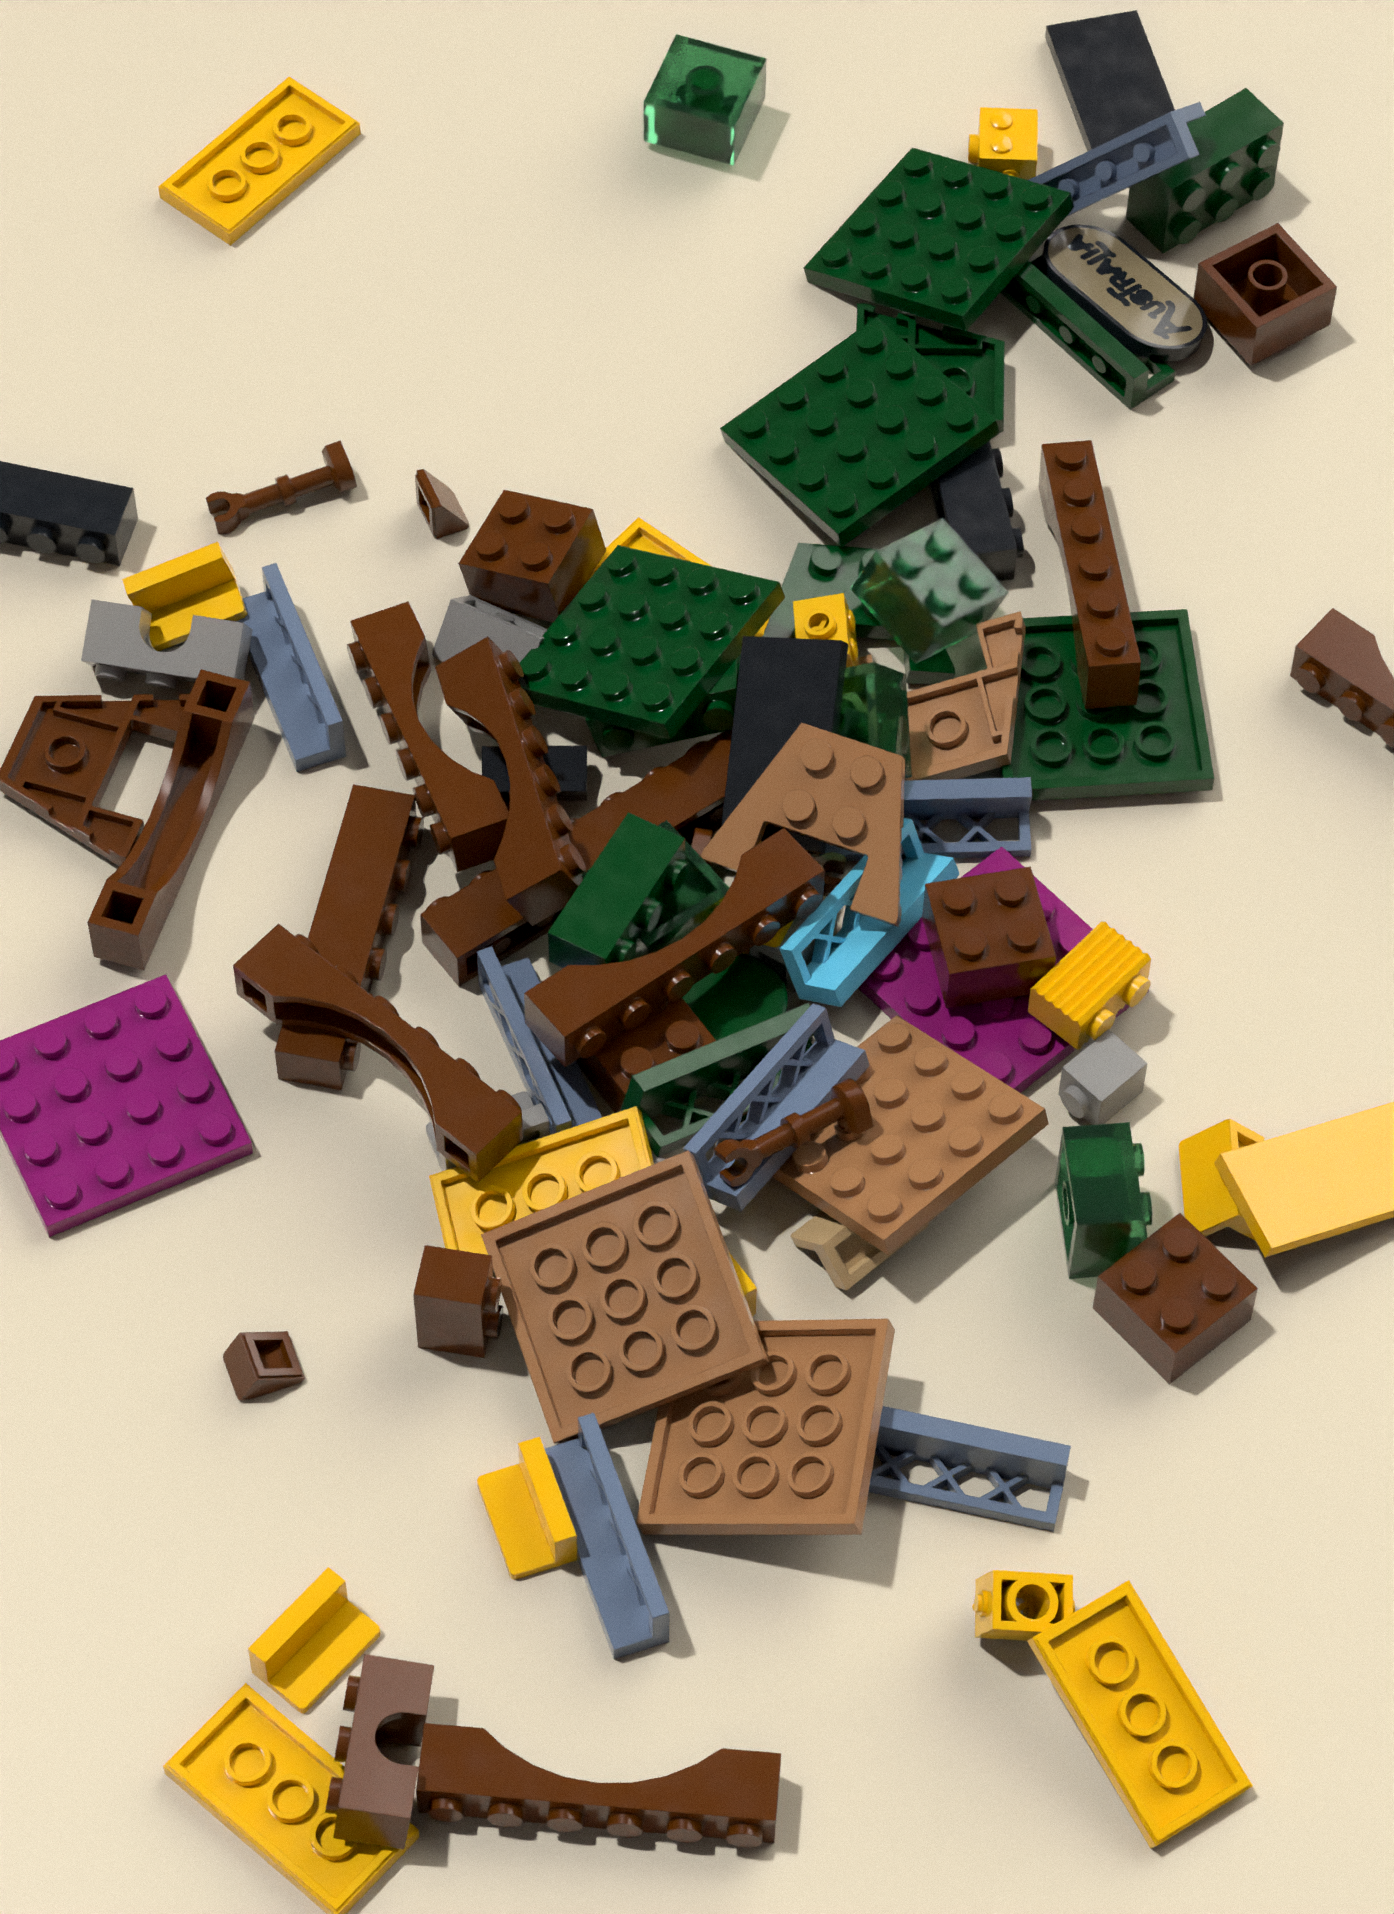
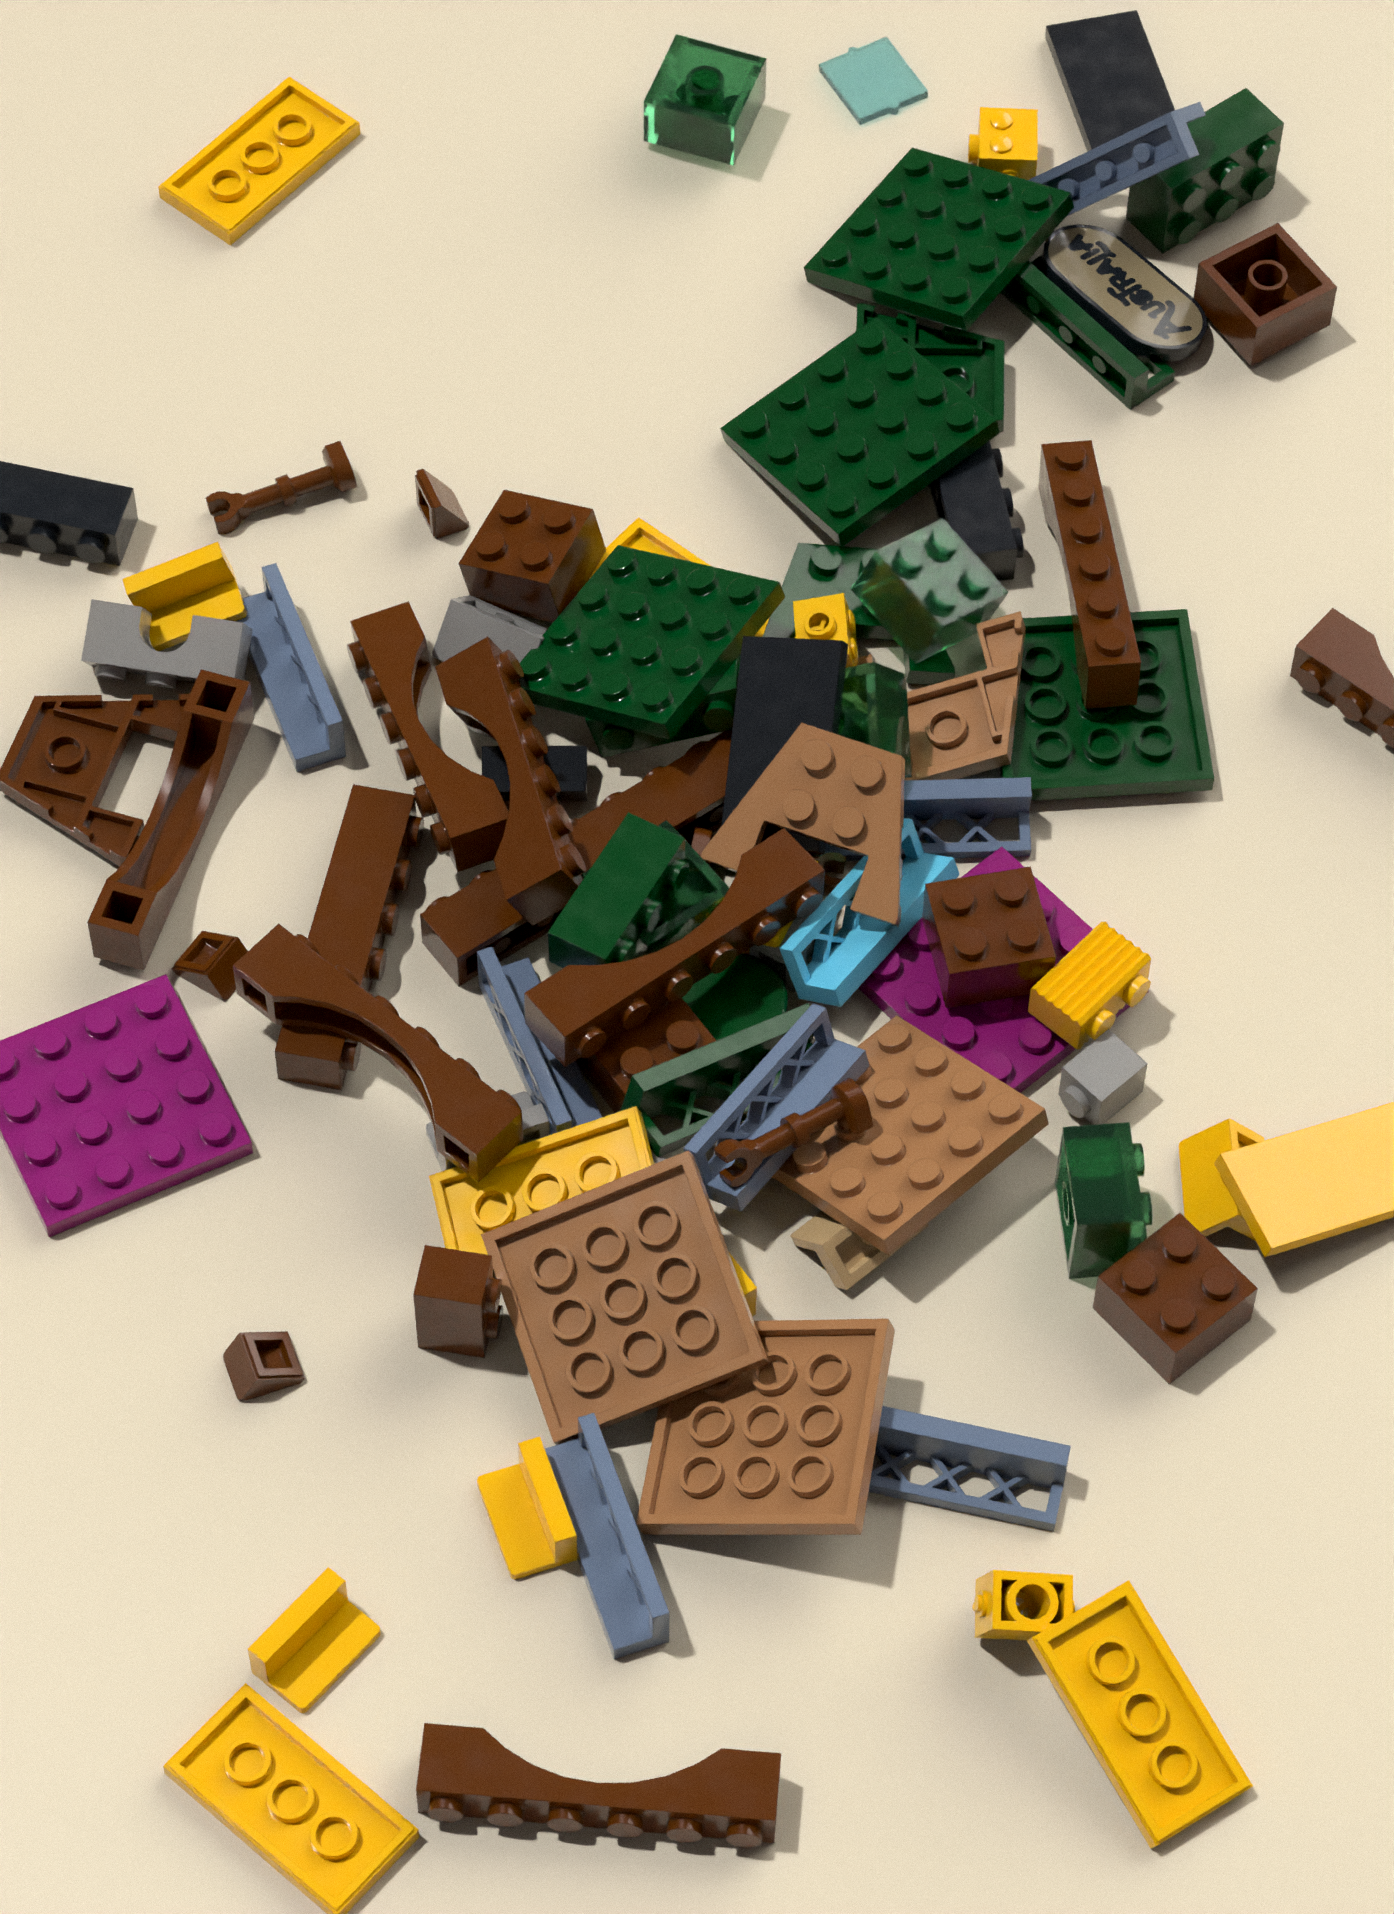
(210, 963): none -> reddish brown slope
(376, 1793): reddish brown arch -> none
(873, 80): none -> clear light blue piece

